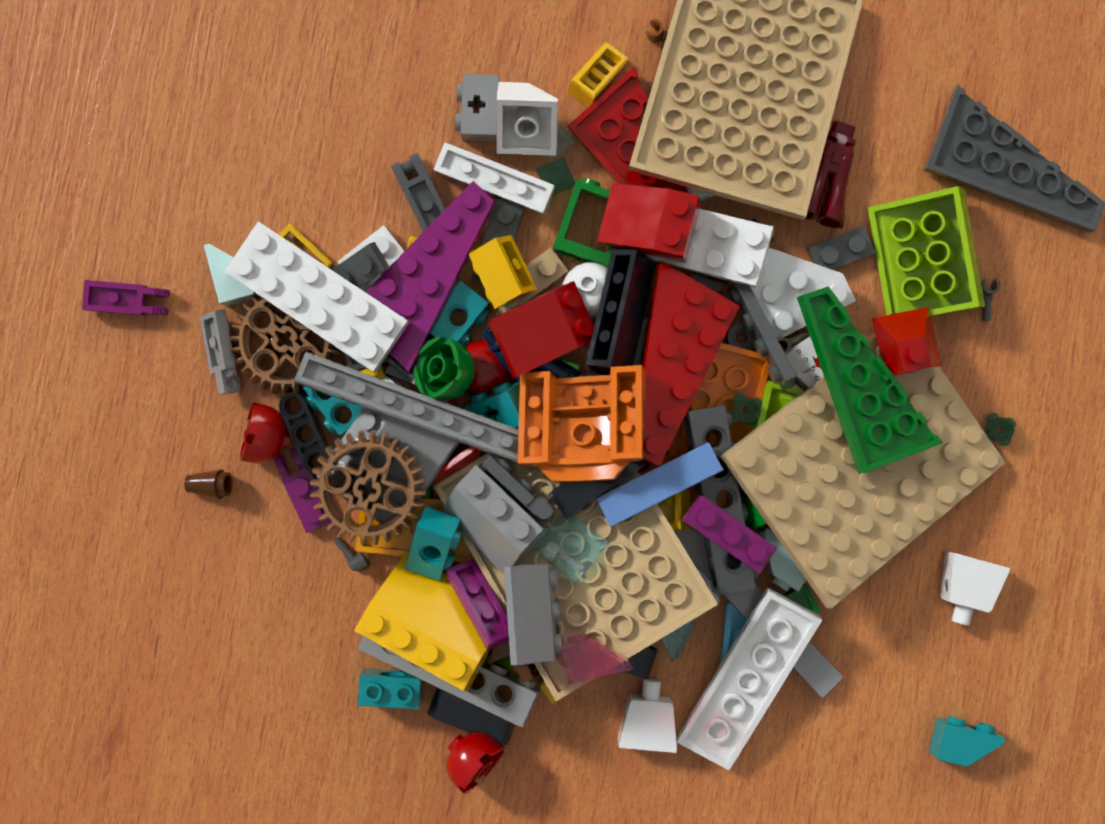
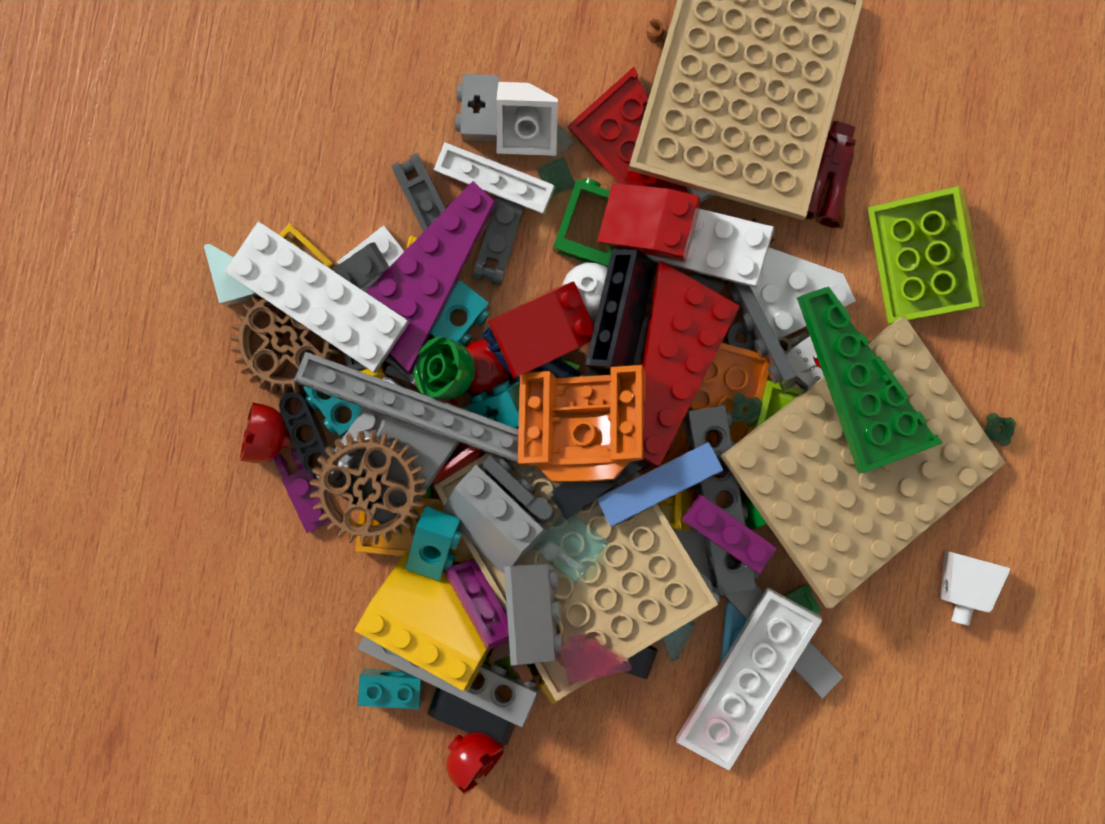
(121, 298): magenta hinge -> none
(210, 483): reddish brown cone -> none
(218, 350): light grey hinge -> none
(356, 563): dark grey hand -> none
(502, 271): yellow brick -> none
(544, 271): tan hinge -> none
(584, 88): yellow slope -> none
(648, 721): white torso -> none
(781, 564): light aqua slope -> none
(842, 249): dark grey plate -> none
(907, 341): red slope -> none
(963, 743): teal slope -> none
(995, 286): dark grey hand -> none
(1000, 162): dark grey wing -> none

